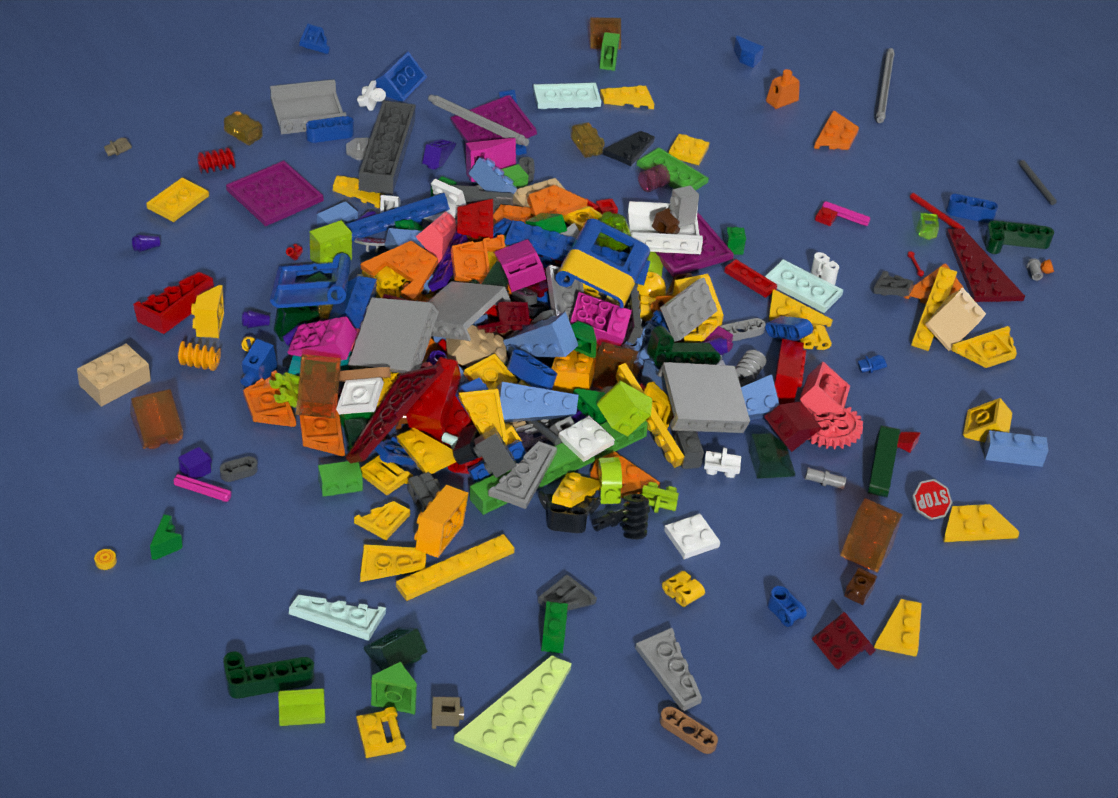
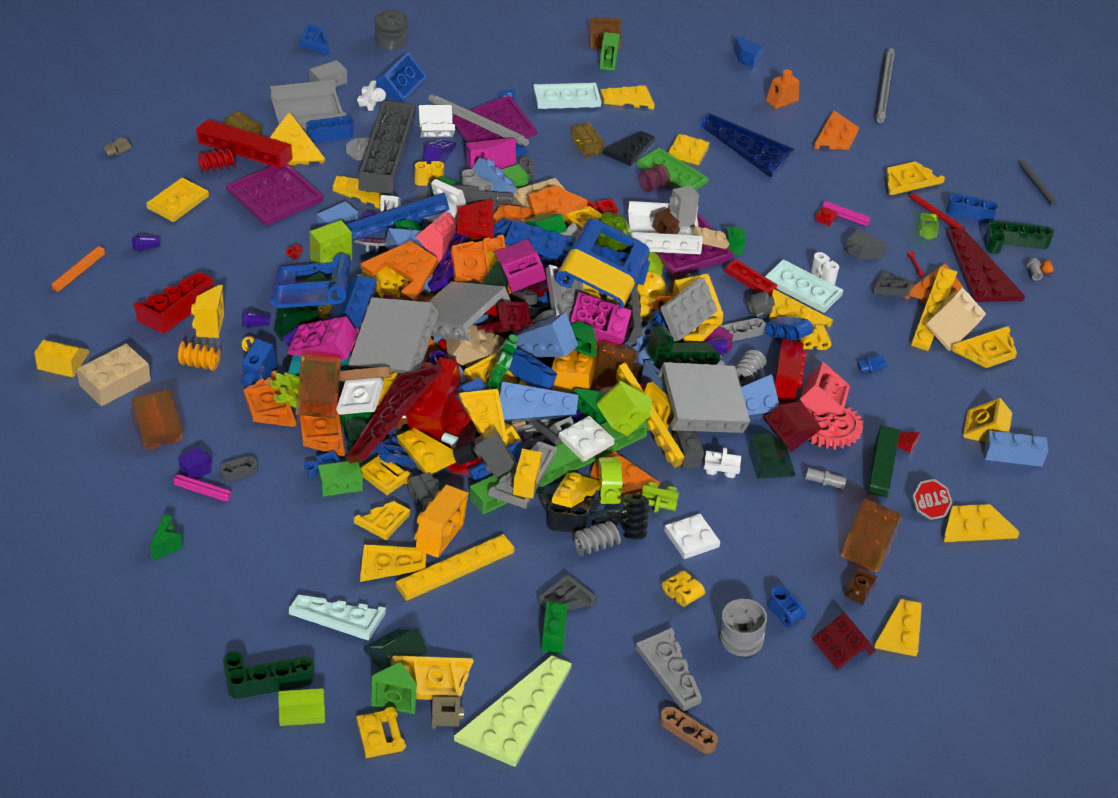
(59, 358): none -> yellow slope
(78, 268): none -> orange axle
(105, 559): yellow tile -> none
(244, 143): none -> red brick
(302, 147): none -> yellow wing
(326, 458): none -> blue plate
(329, 71): none -> light grey brick
(391, 29): none -> dark grey wheel
(426, 173): none -> yellow piece
(436, 121): none -> white bracket
(436, 675): none -> yellow wing
(470, 178): none -> light grey piece
(501, 362): none -> green torso
(527, 473): none -> yellow brick
(596, 536): none -> light grey piece
(712, 237): none -> tan plate
(743, 627): none -> light grey wheel
(757, 149): none -> clear blue wing
(761, 304): none -> dark grey head
(865, 246): none -> dark grey slope
(910, 177): none -> yellow wing

